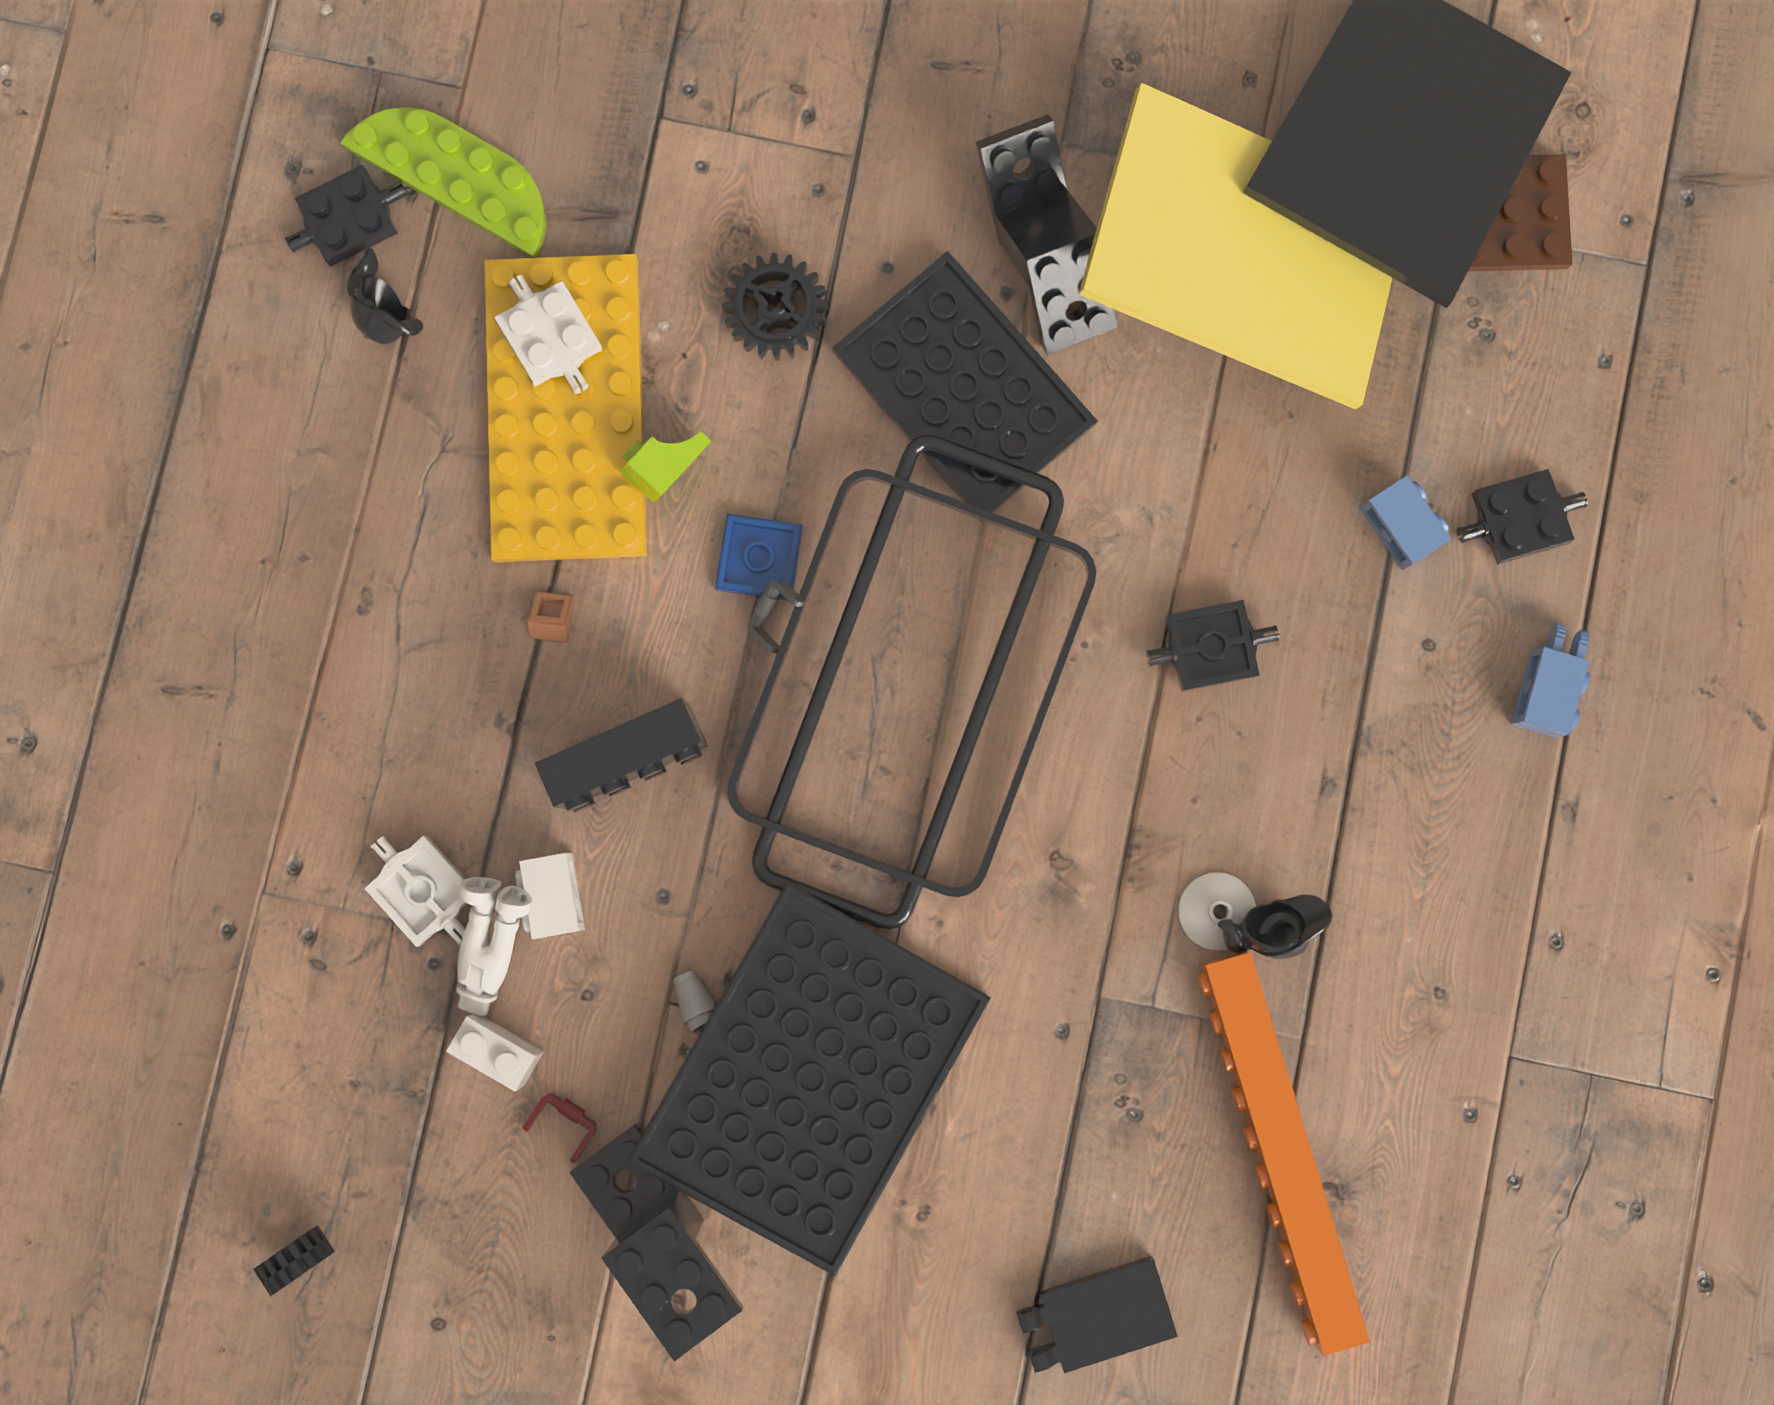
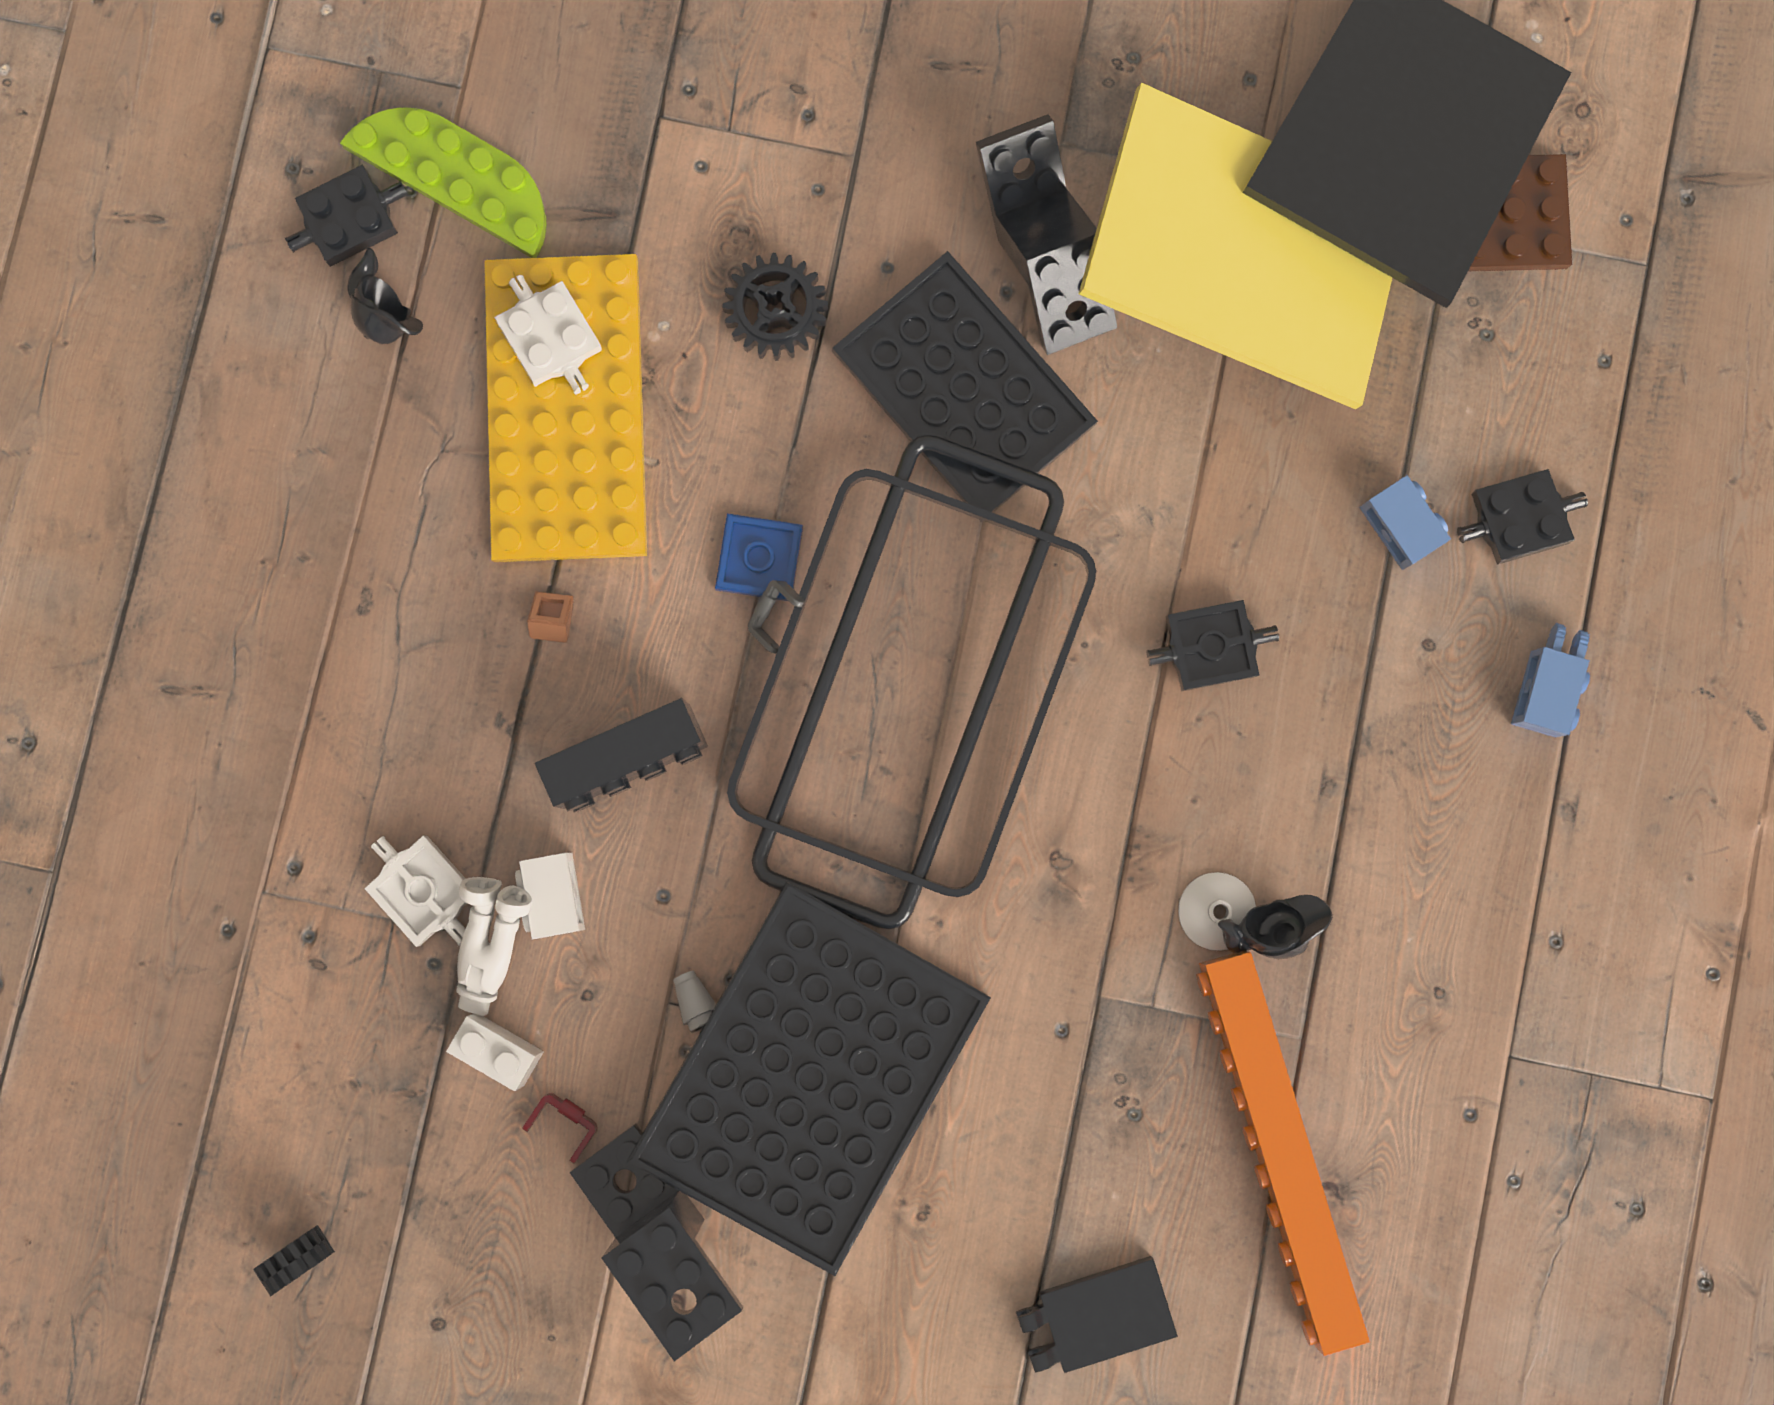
(658, 464): lime arch -> none

